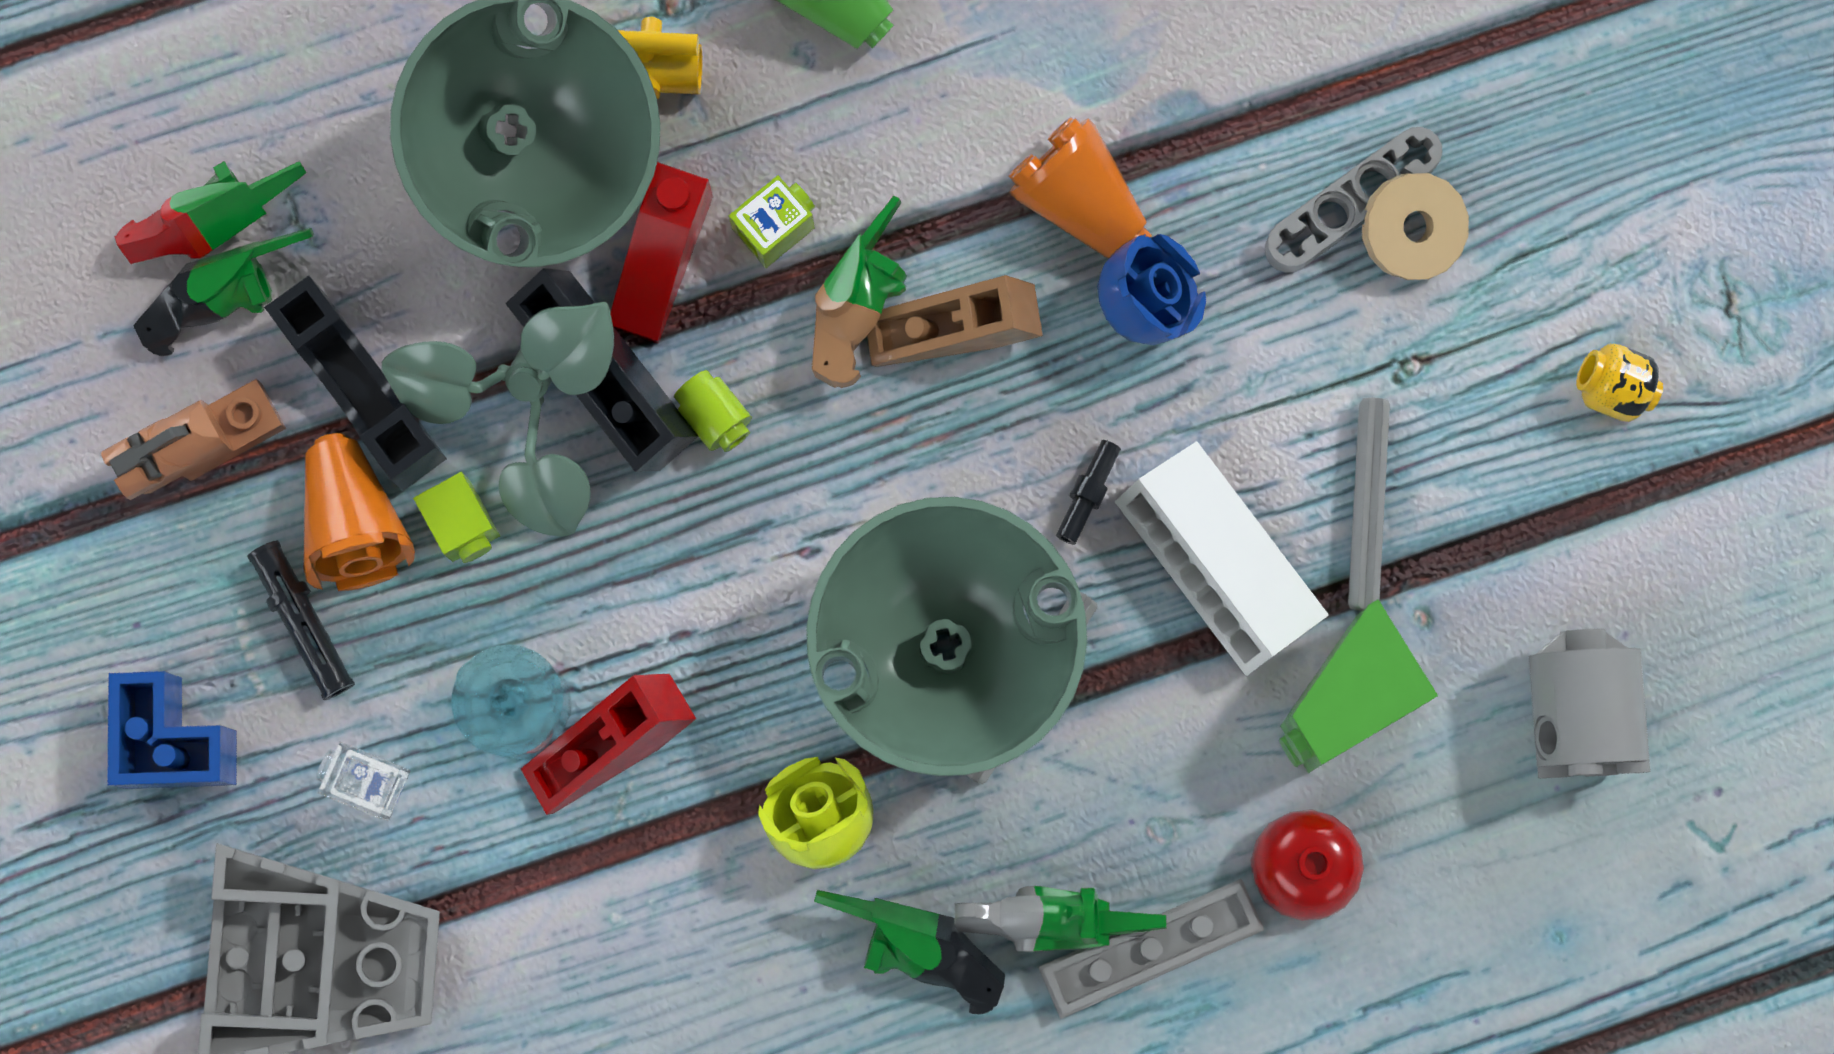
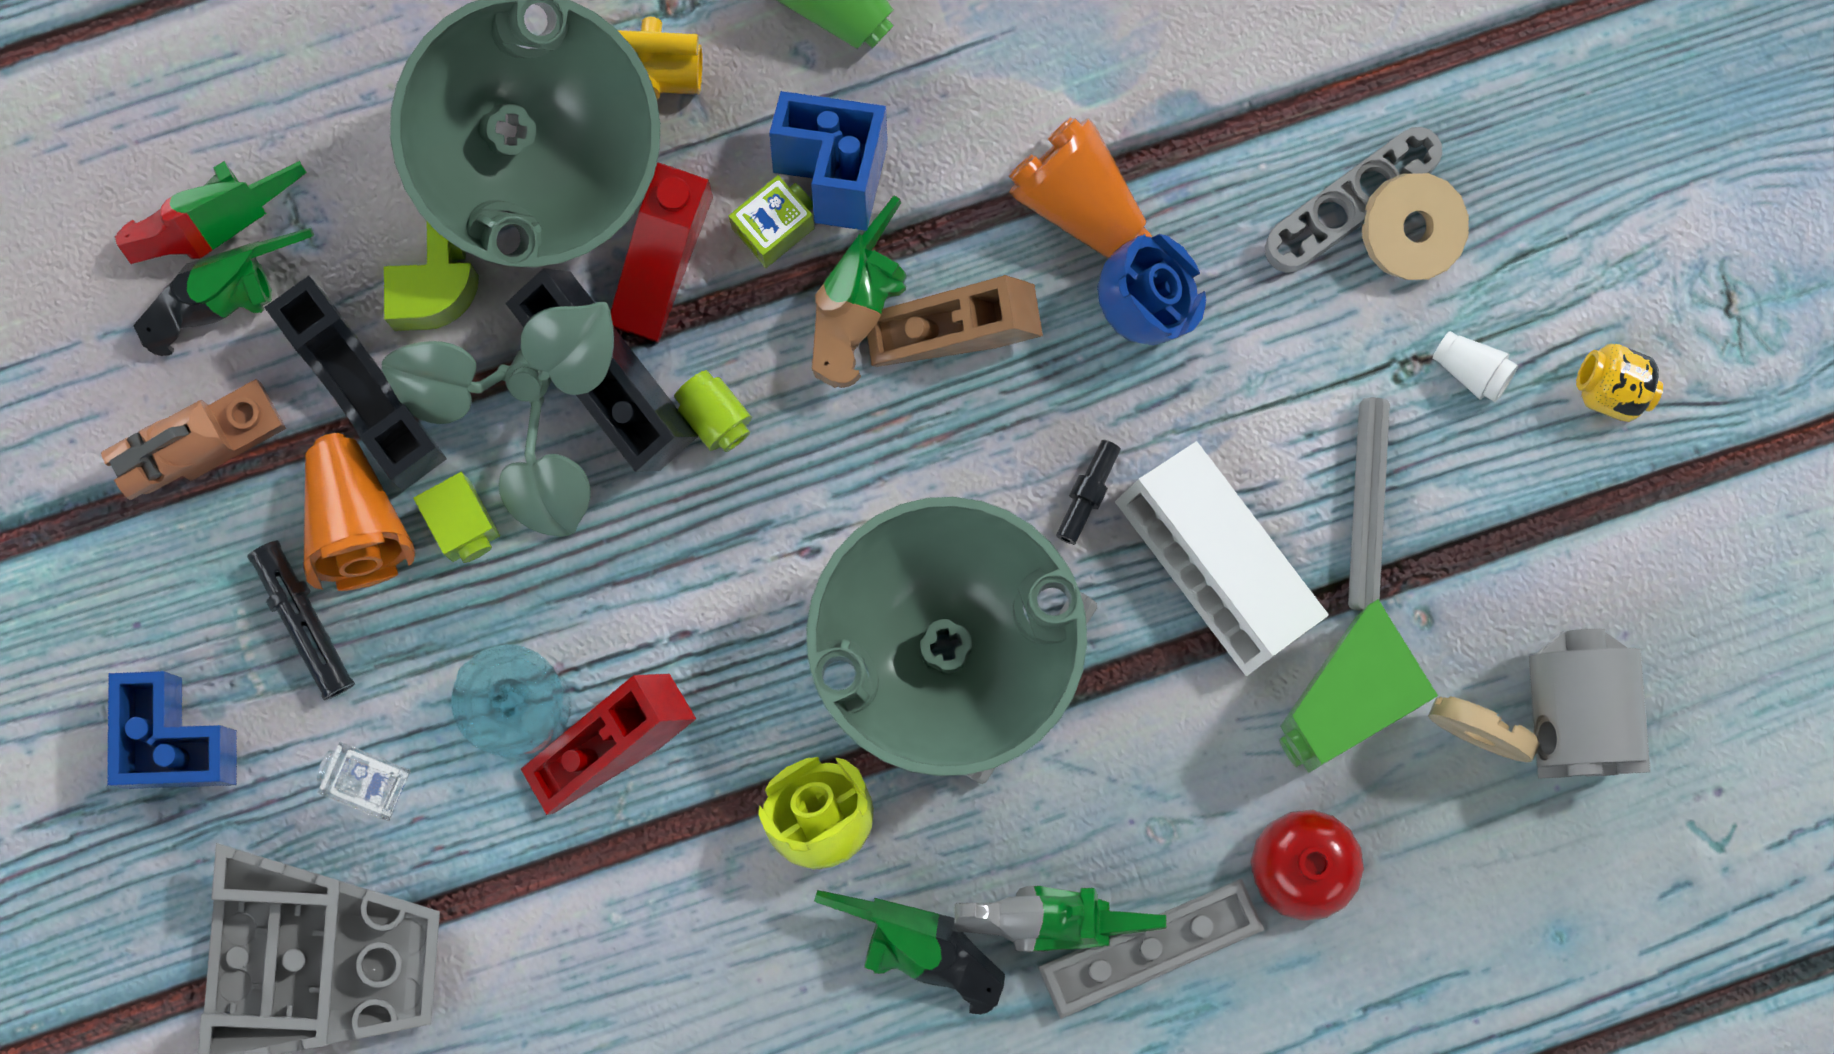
(429, 293): none -> lime brick
(837, 147): none -> blue brick
(1476, 365): none -> white cone
(1483, 728): none -> tan tile

